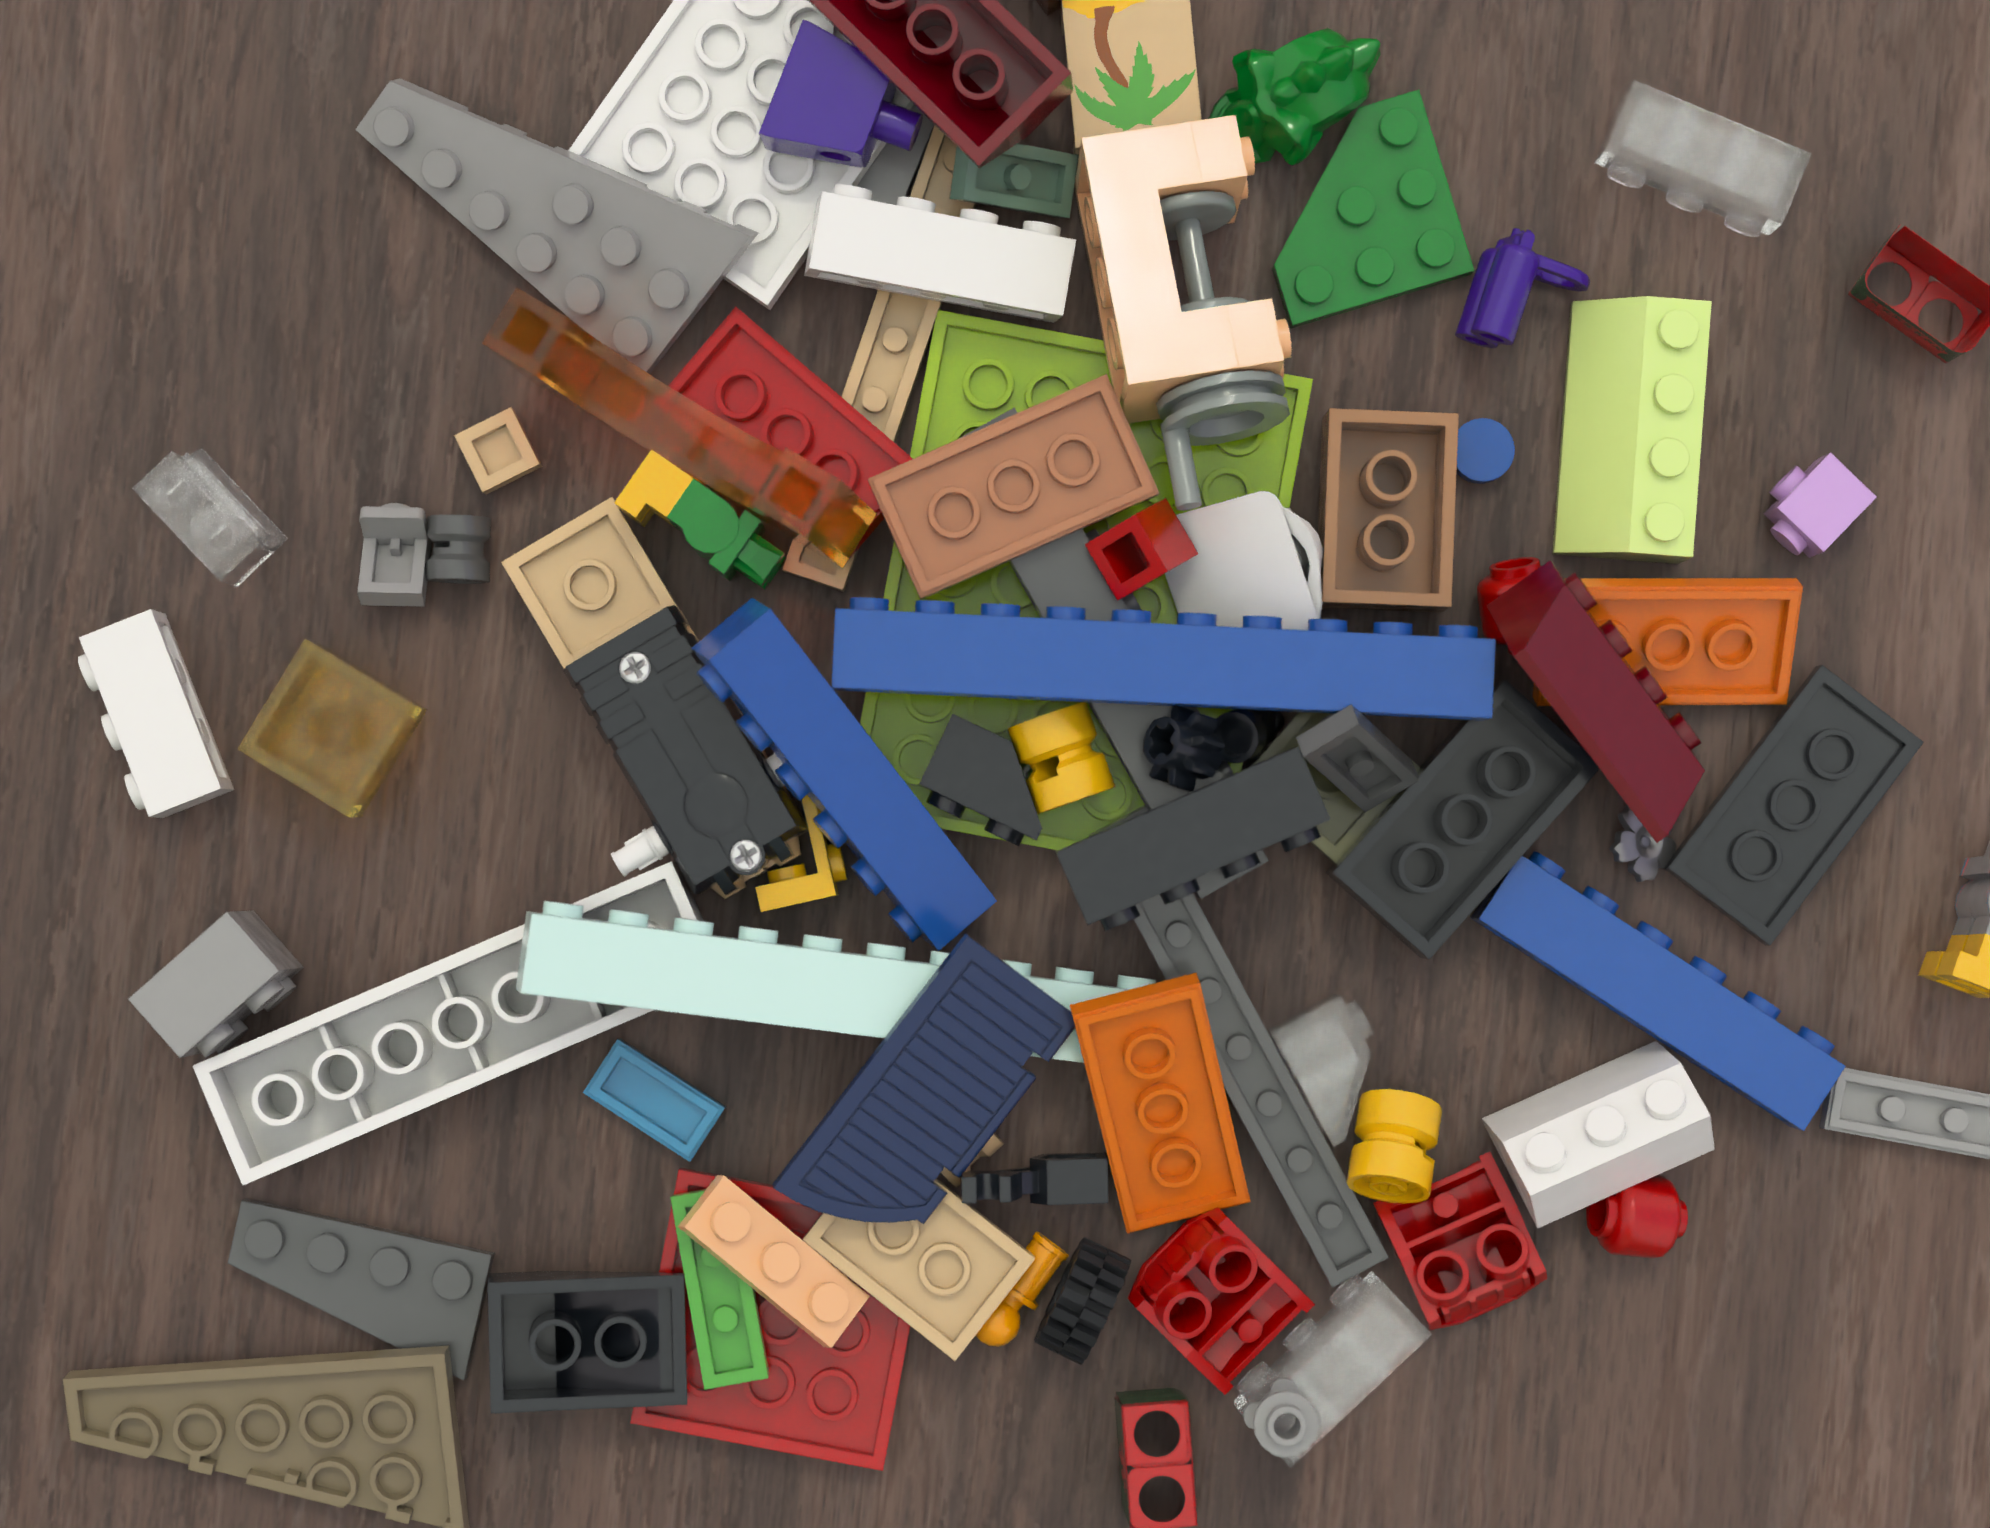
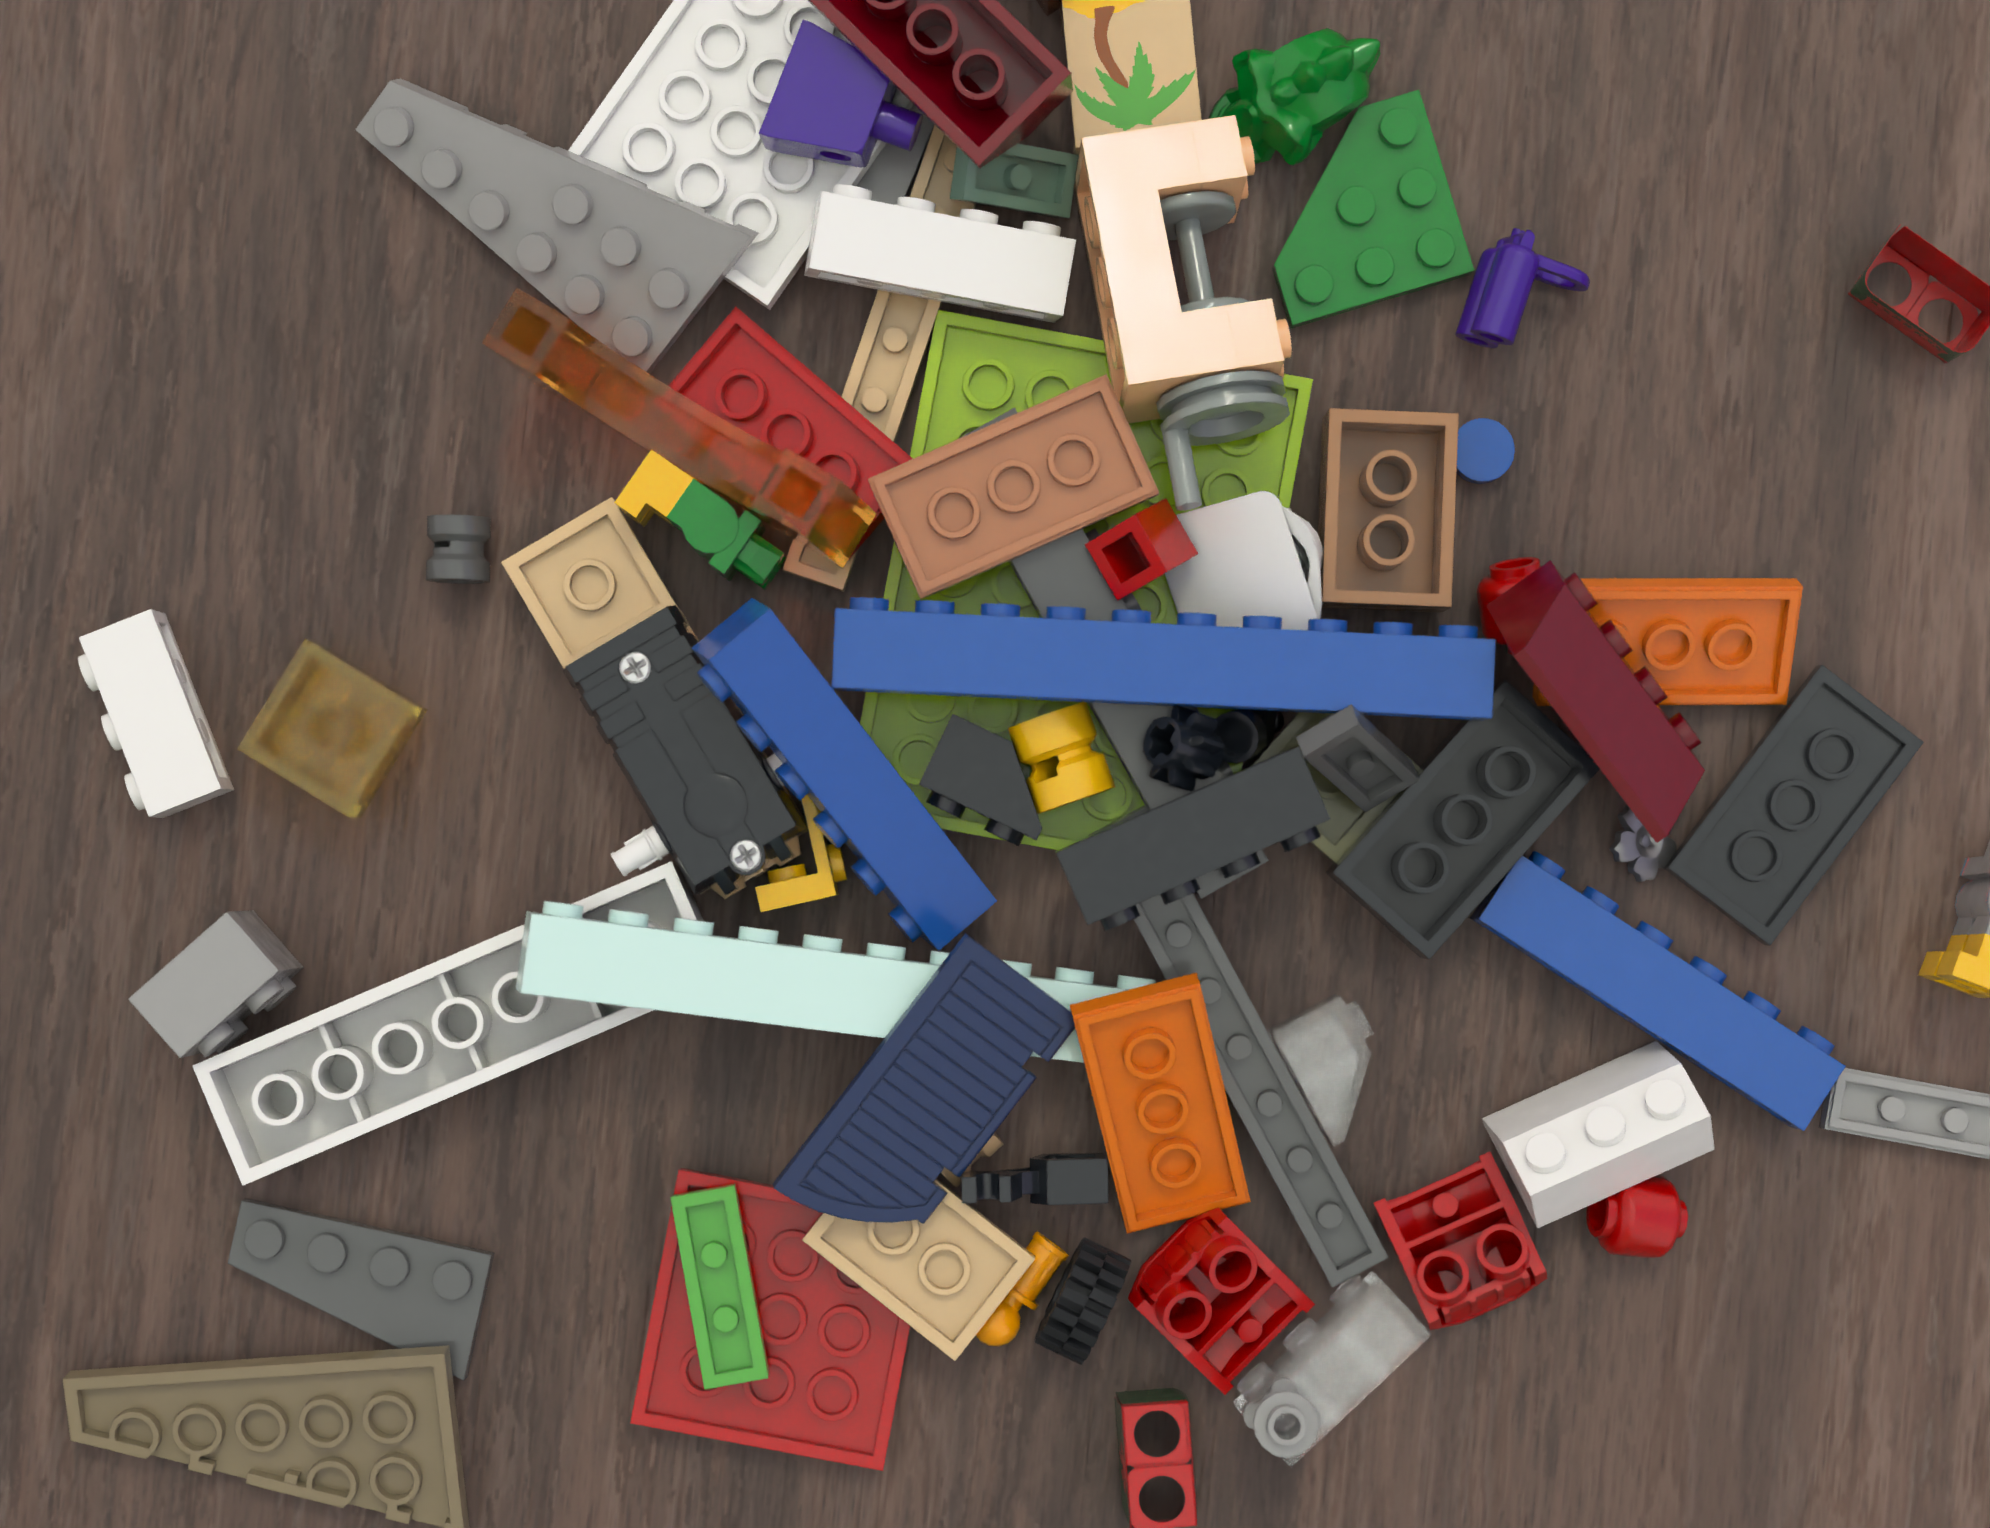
(227, 533): clear window -> none
(393, 556): light grey bracket -> none
(498, 451): tan plate -> none
(586, 1340): black slope -> none
(654, 1099): dark azure tile -> none
(773, 1261): light nougat plate -> none
(1395, 1136): yellow wheel -> none
(1632, 428): yellowish green slope -> none
(1701, 160): clear brick -> none
(1816, 505): lavender brick -> none

